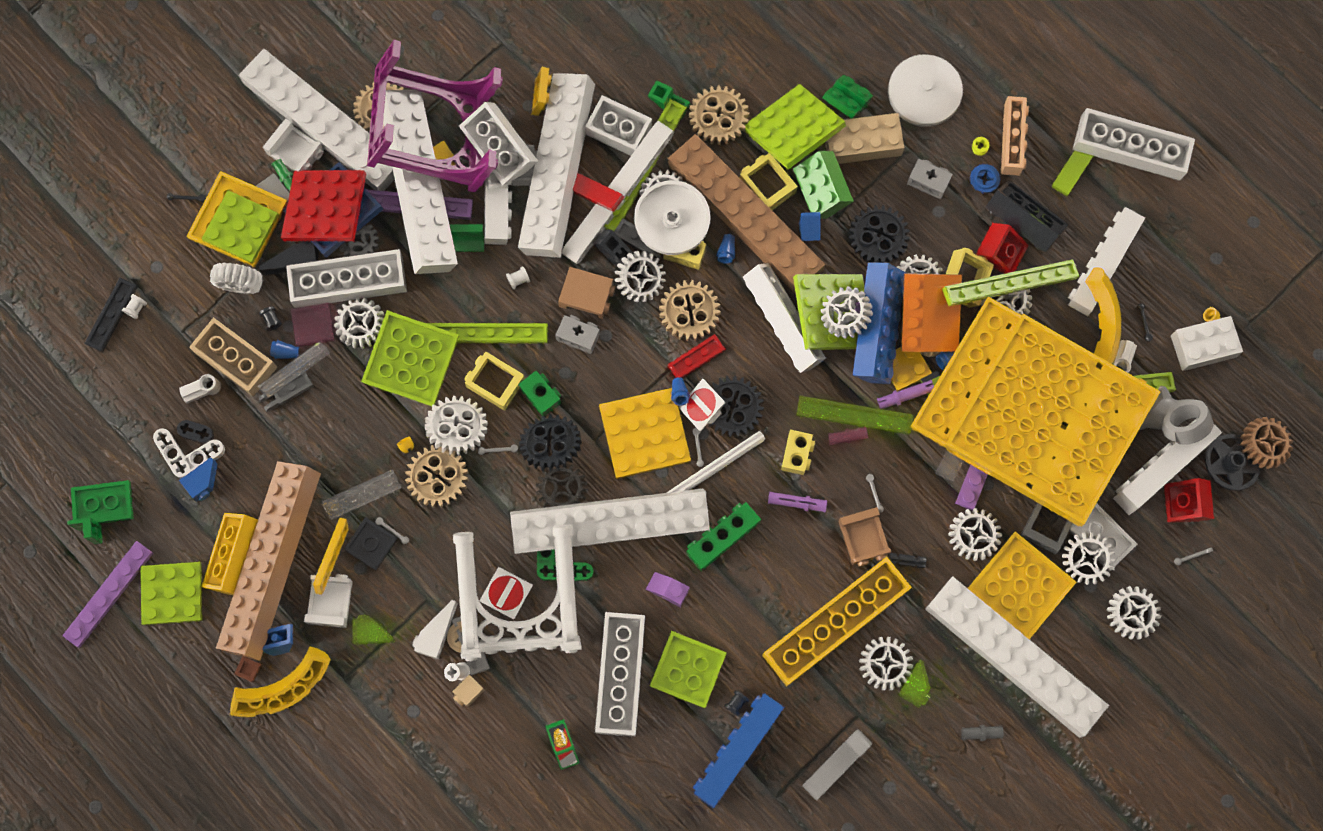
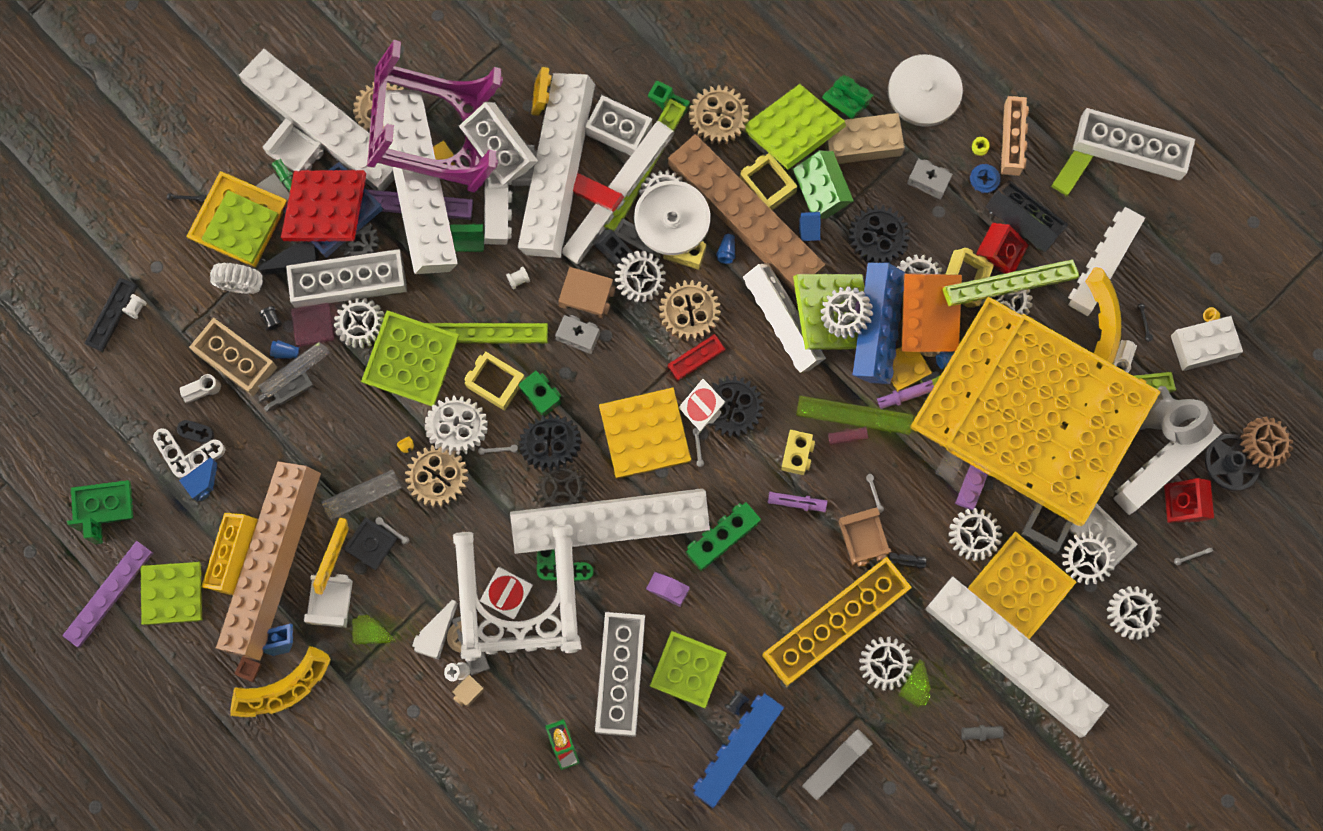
(679, 393): blue cone -> none
(720, 463): white axle -> none

